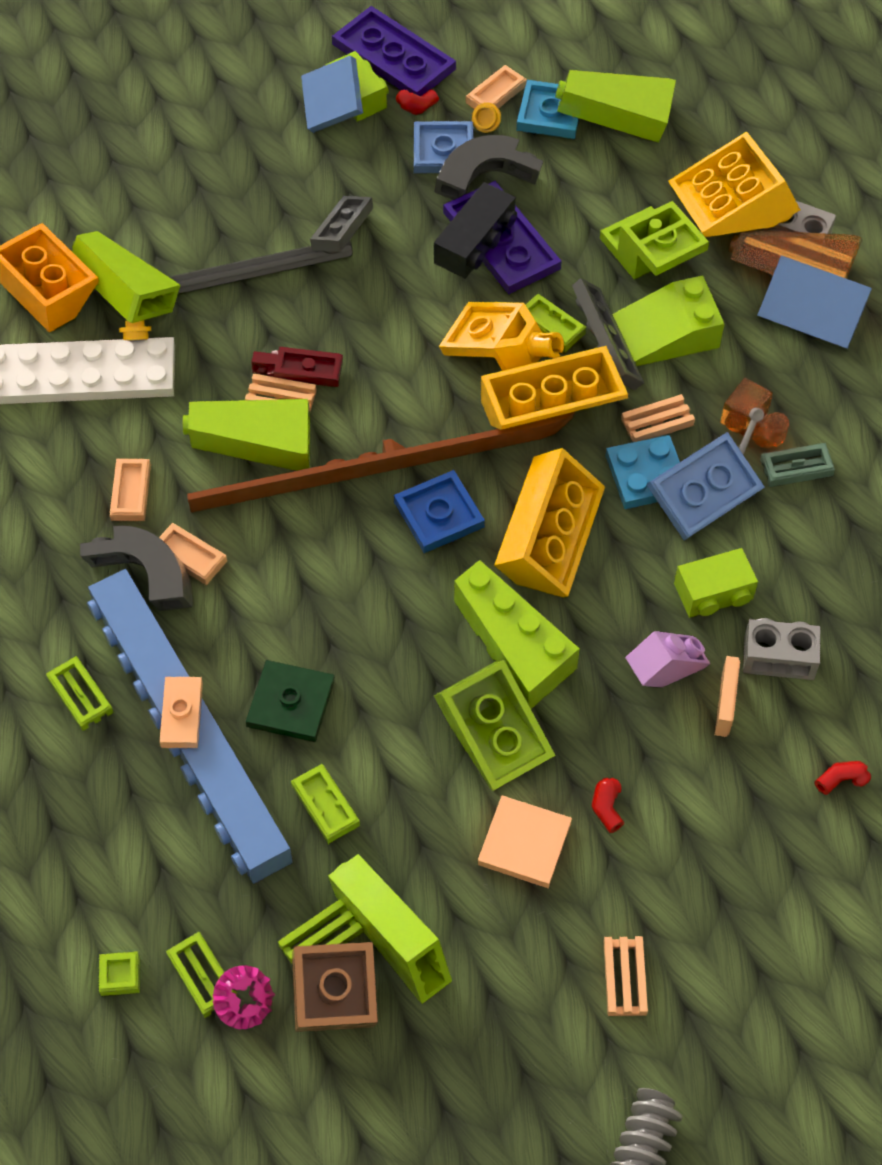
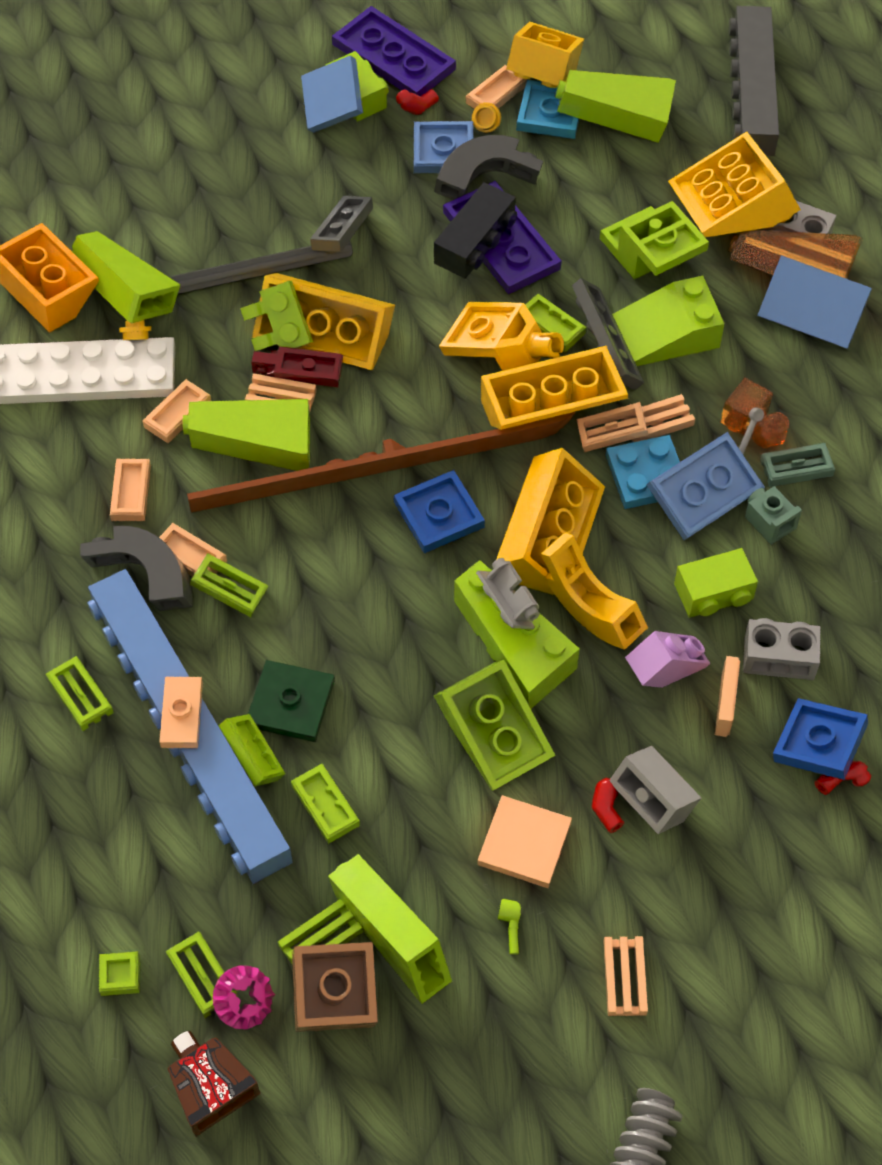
(167, 417): none -> light nougat tile
(209, 1081): none -> torso
(223, 595): none -> lime tile
(252, 750): none -> lime plate
(284, 316): none -> lime plate
(337, 321): none -> yellow slope
(511, 912): none -> lime hand
(516, 607): none -> light grey hinge
(544, 54): none -> yellow brick
(587, 599): none -> yellow arch
(612, 432): none -> light nougat tile
(654, 789): none -> light grey brick
(754, 76): none -> dark grey brick
(772, 514): none -> sand green brick
(820, 738): none -> blue plate

